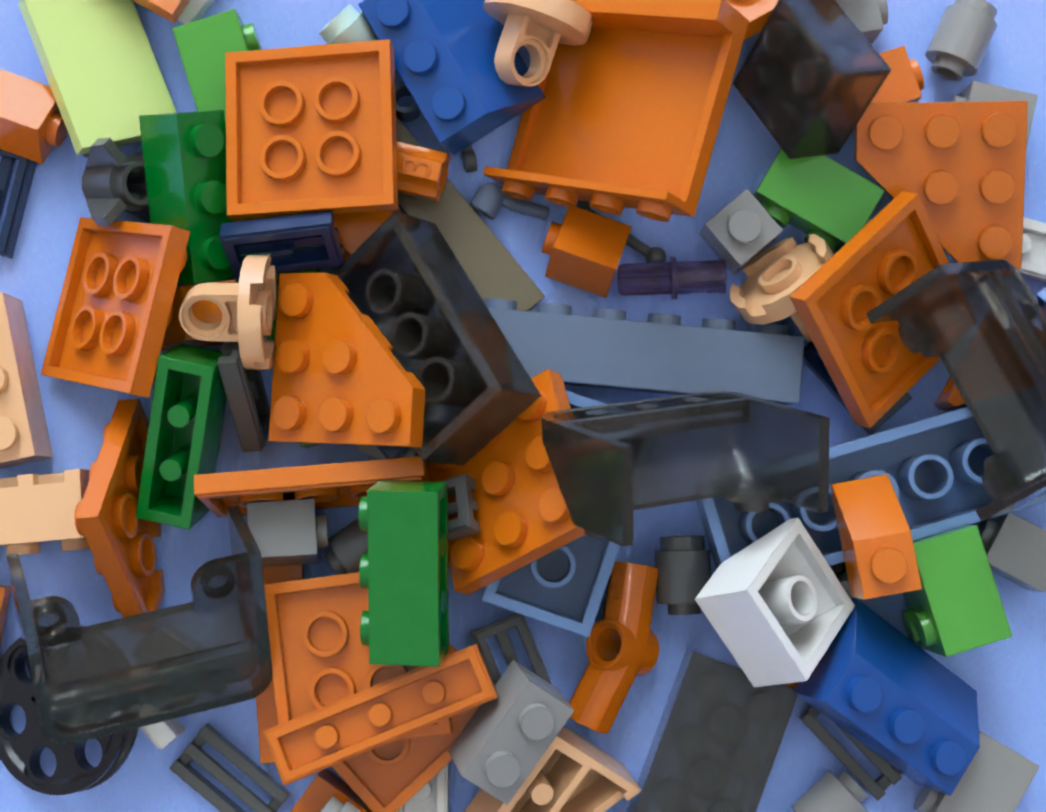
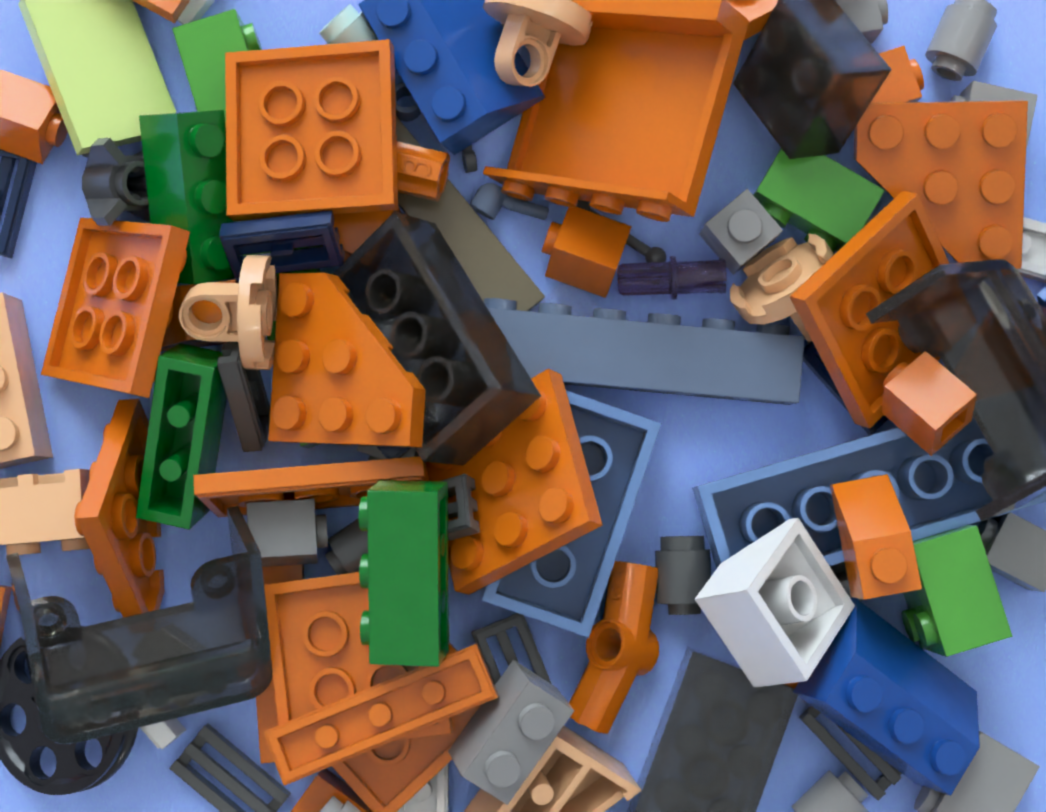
(681, 452): clear smoke windscreen -> none
(927, 402): none -> orange brick

